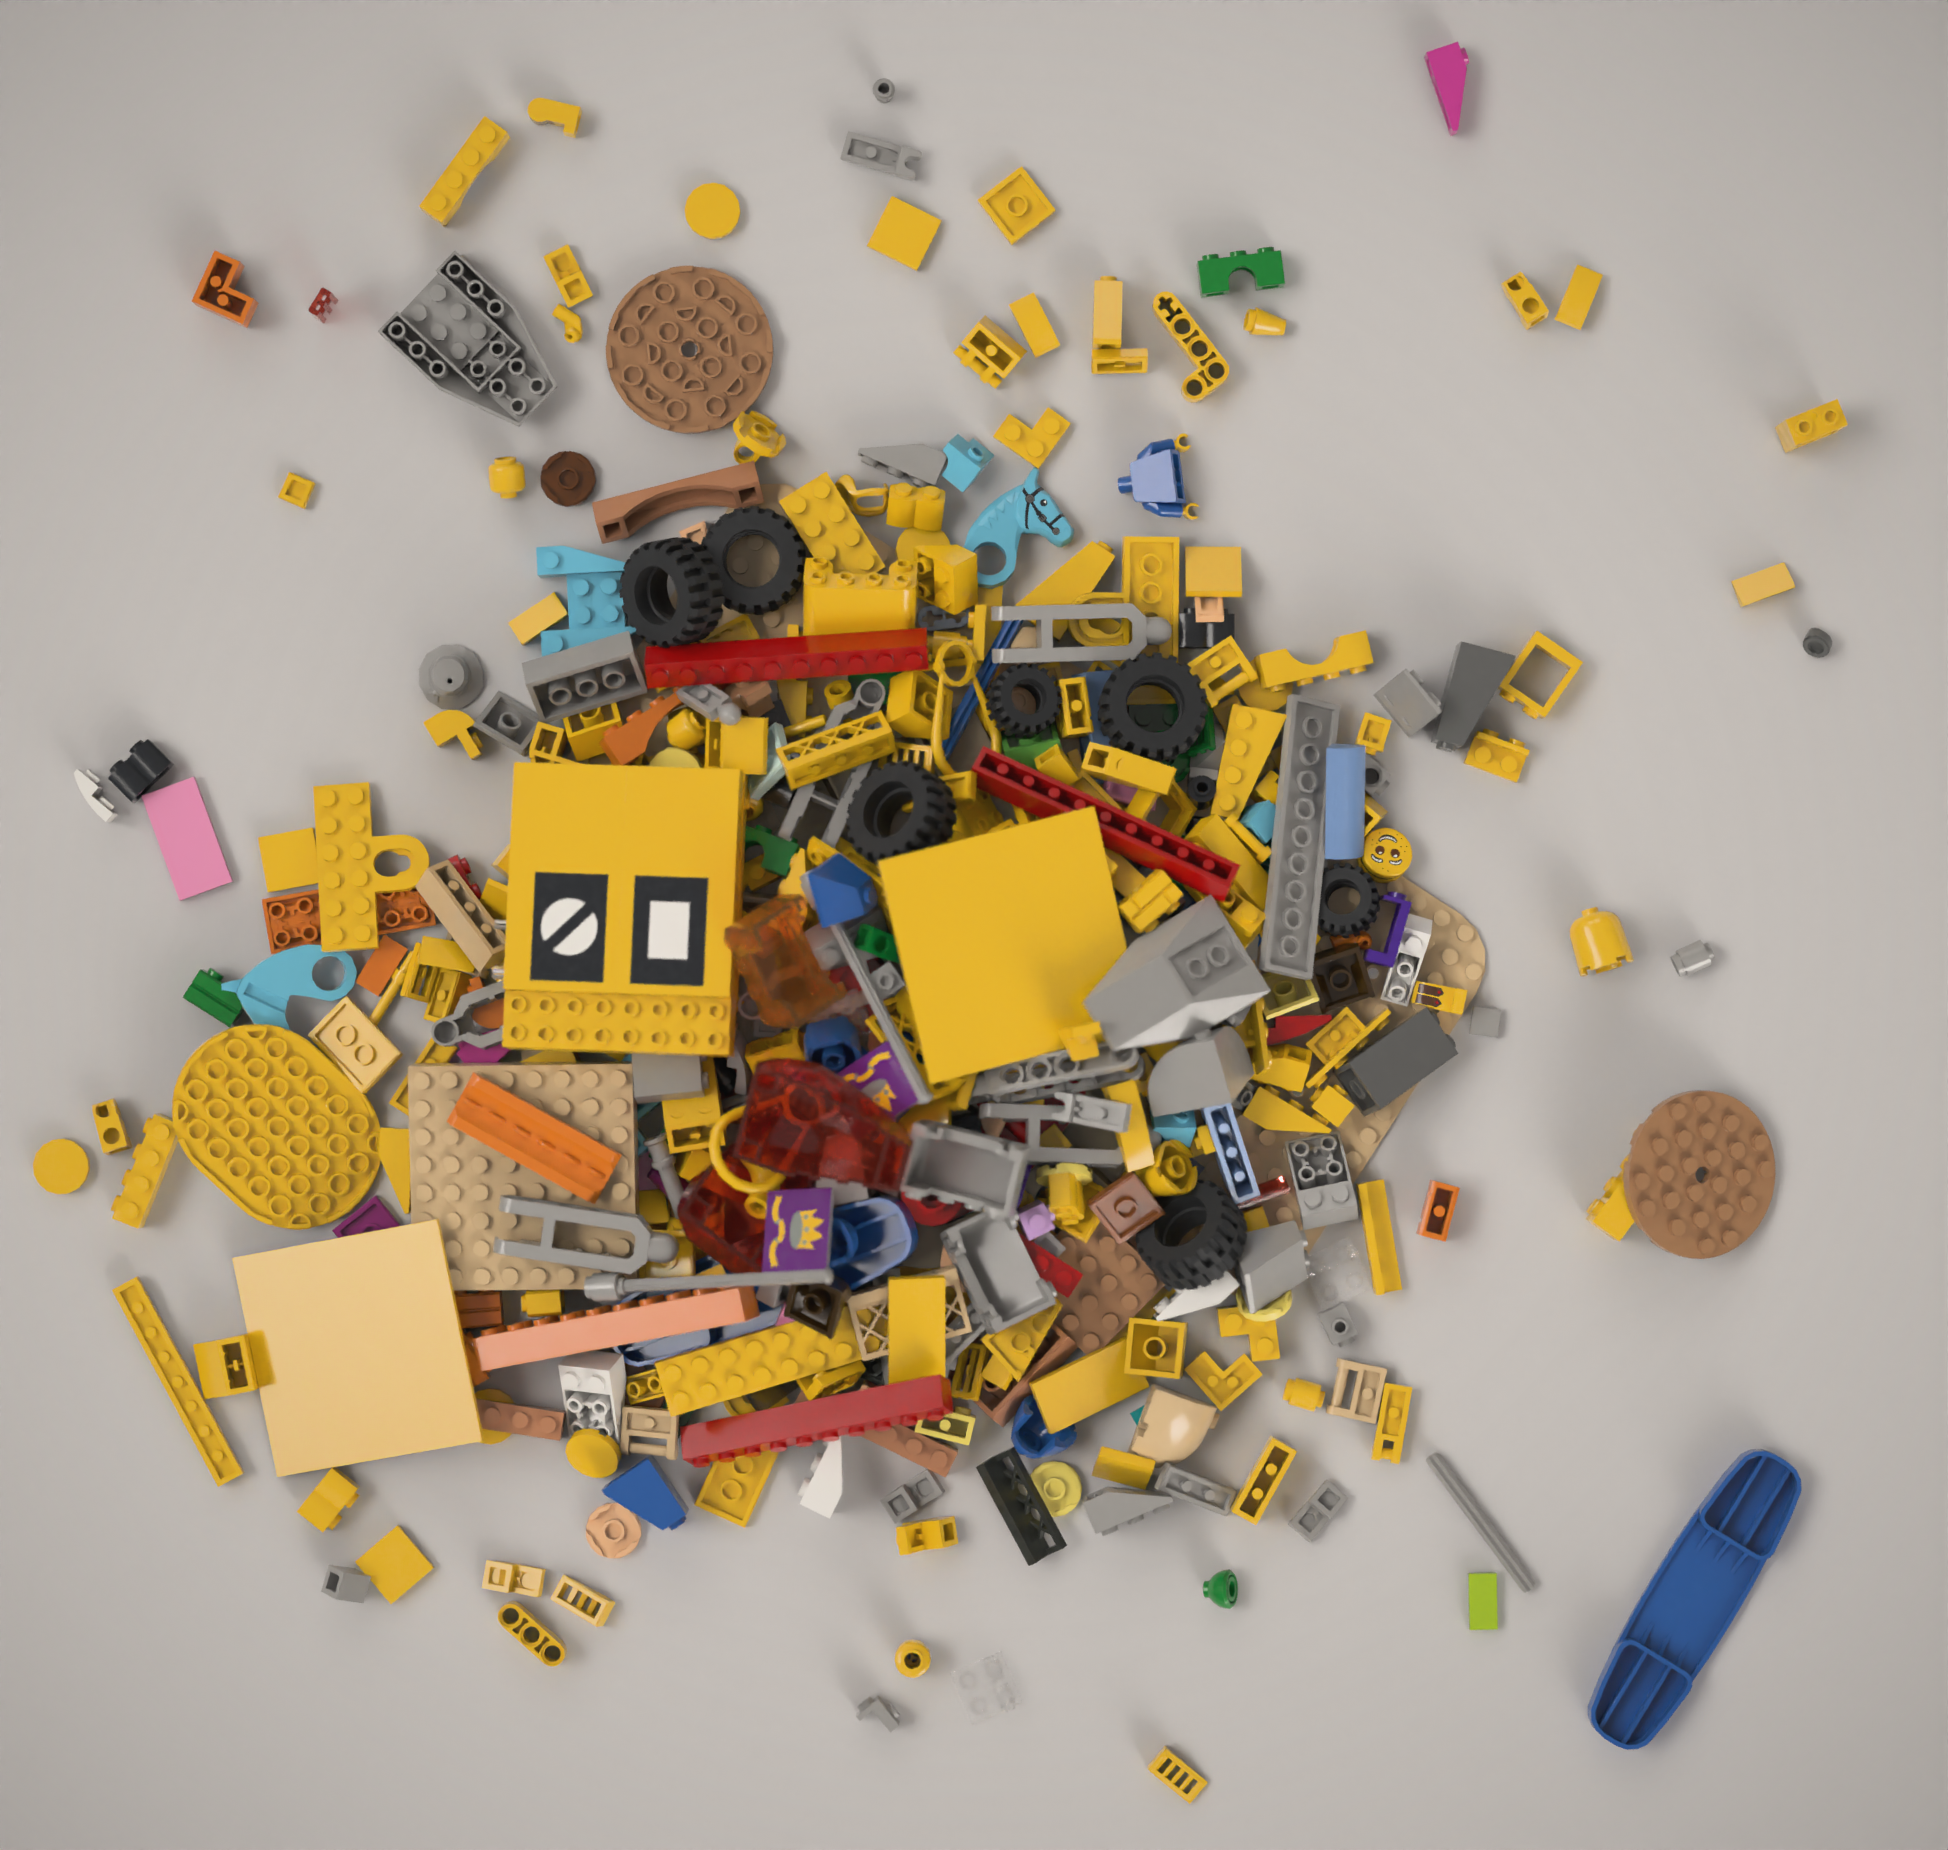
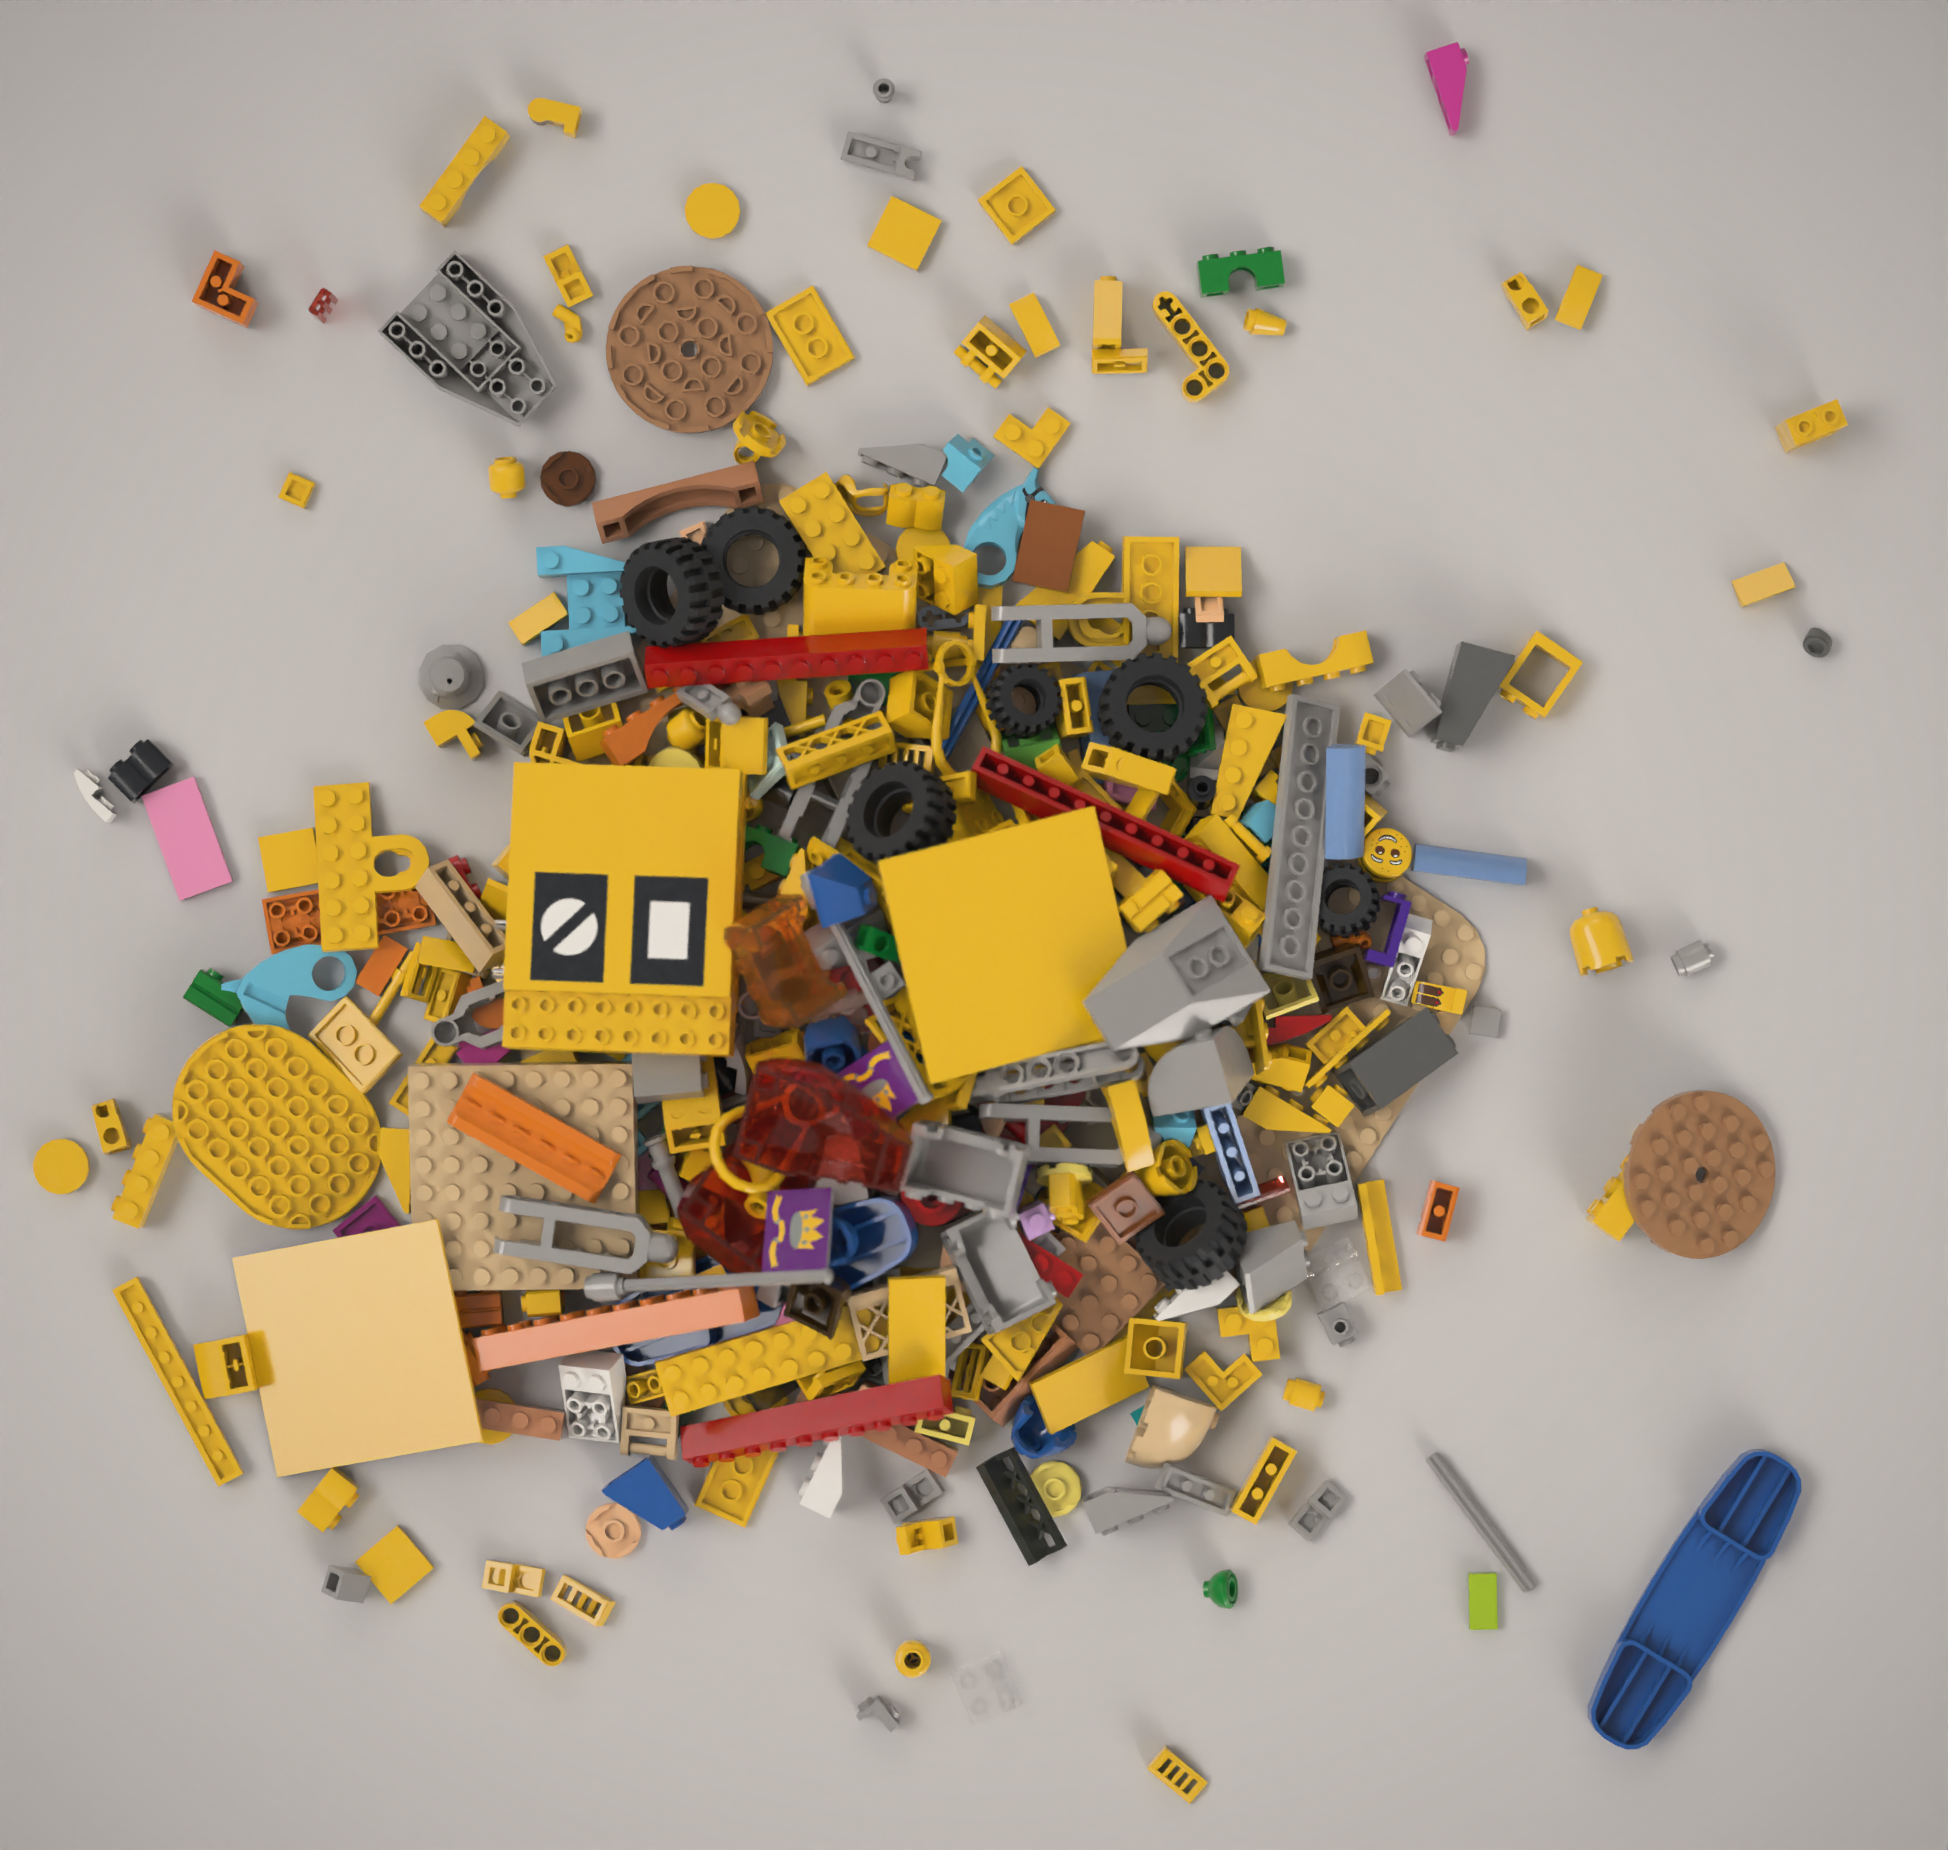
(593, 1453): yellow tile -> none
(809, 335): none -> yellow tile
(1048, 546): none -> dark orange tile
(1081, 1040): yellow slope -> none
(1093, 1111): light grey plate -> none
(1123, 1467): yellow tile -> none
(1158, 479): torso -> none
(1365, 1394): tan plate -> none
(1391, 1422): yellow plate -> none
(1469, 864): none -> medium blue brick
(1496, 755): yellow bracket -> none

